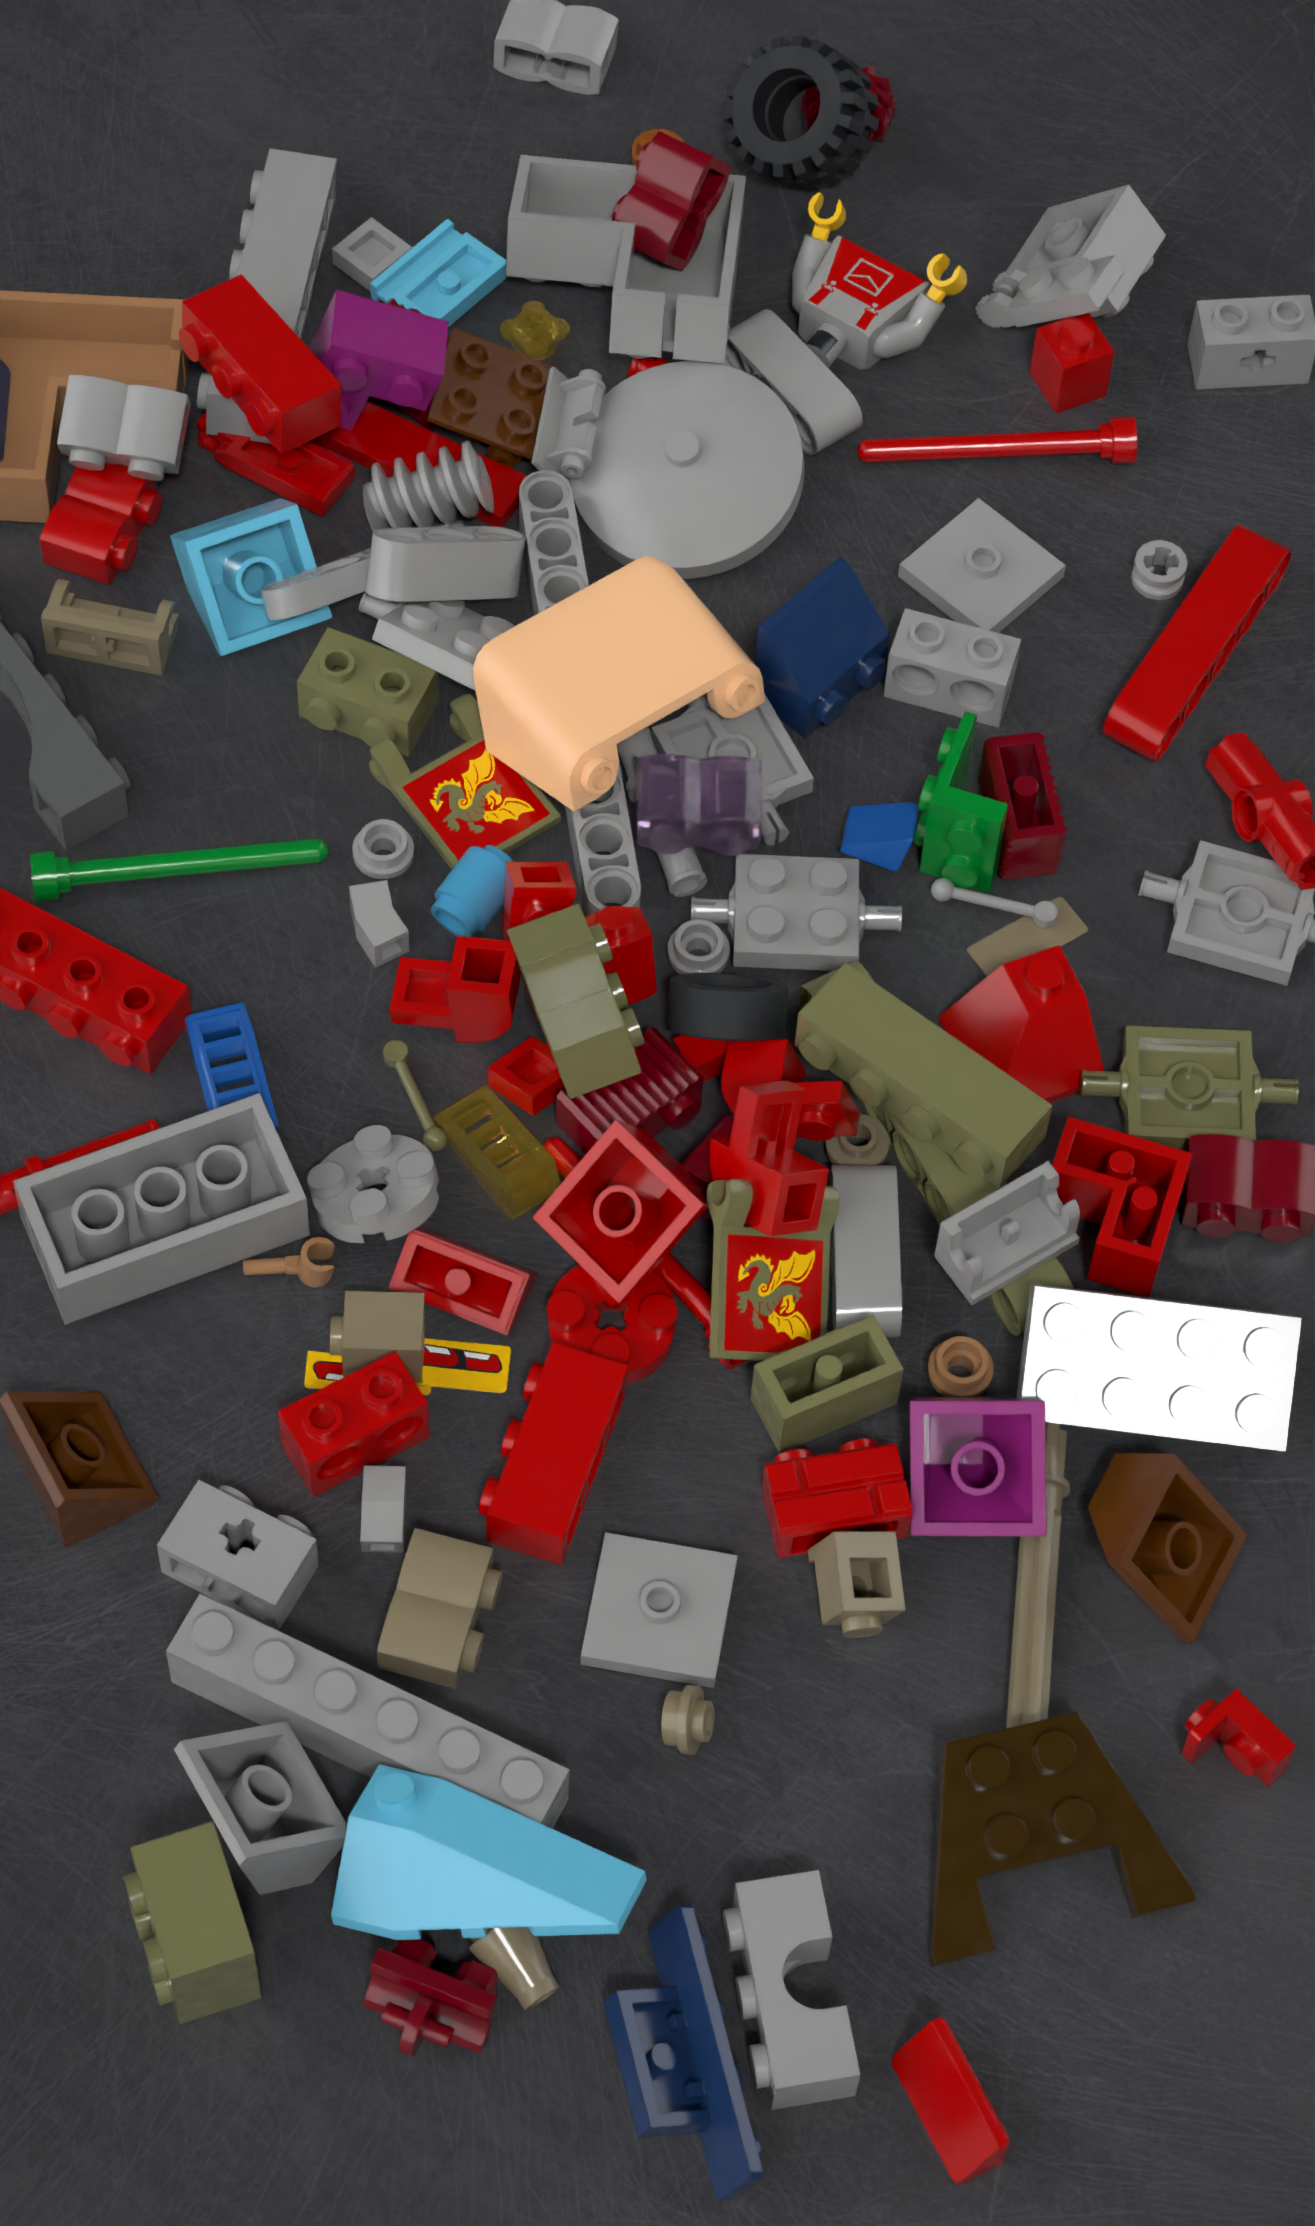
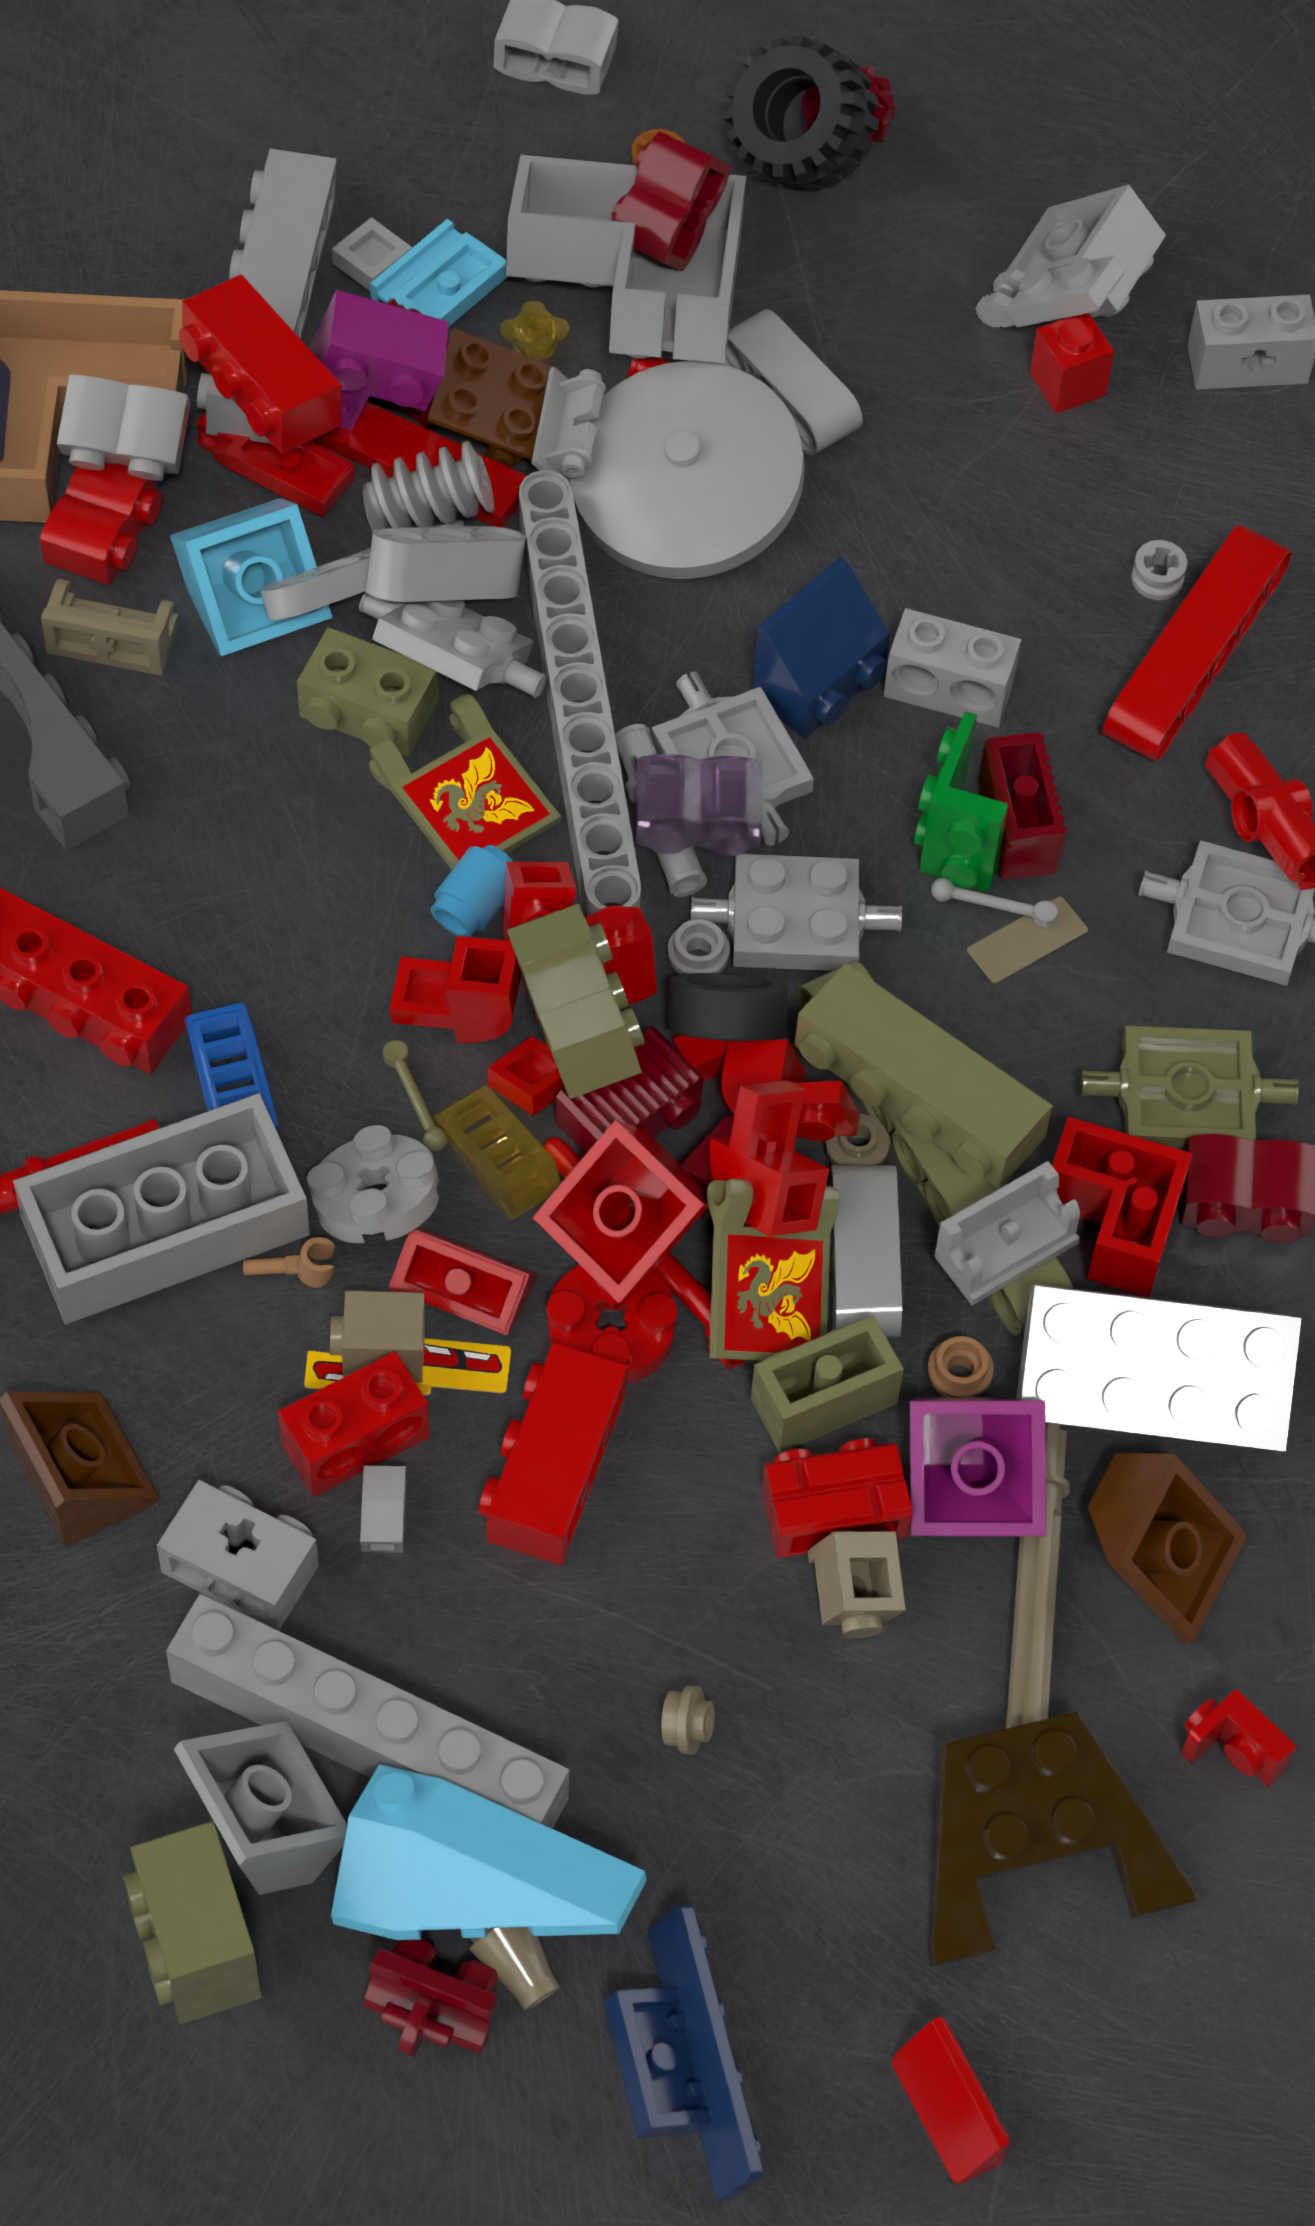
(56, 875): green piece -> none
(377, 922): light grey piece -> none
(383, 835): light grey plate -> none
(437, 1608): dark tan brick -> none
(602, 669): light nougat windscreen -> none
(659, 1610): light grey plate -> none
(801, 2050): light grey arch -> none
(860, 303): light grey torso -> none
(880, 833): blue slope -> none
(981, 569): light grey plate -> none
(1030, 1024): red slope -> none
(1111, 440): red piece -> none

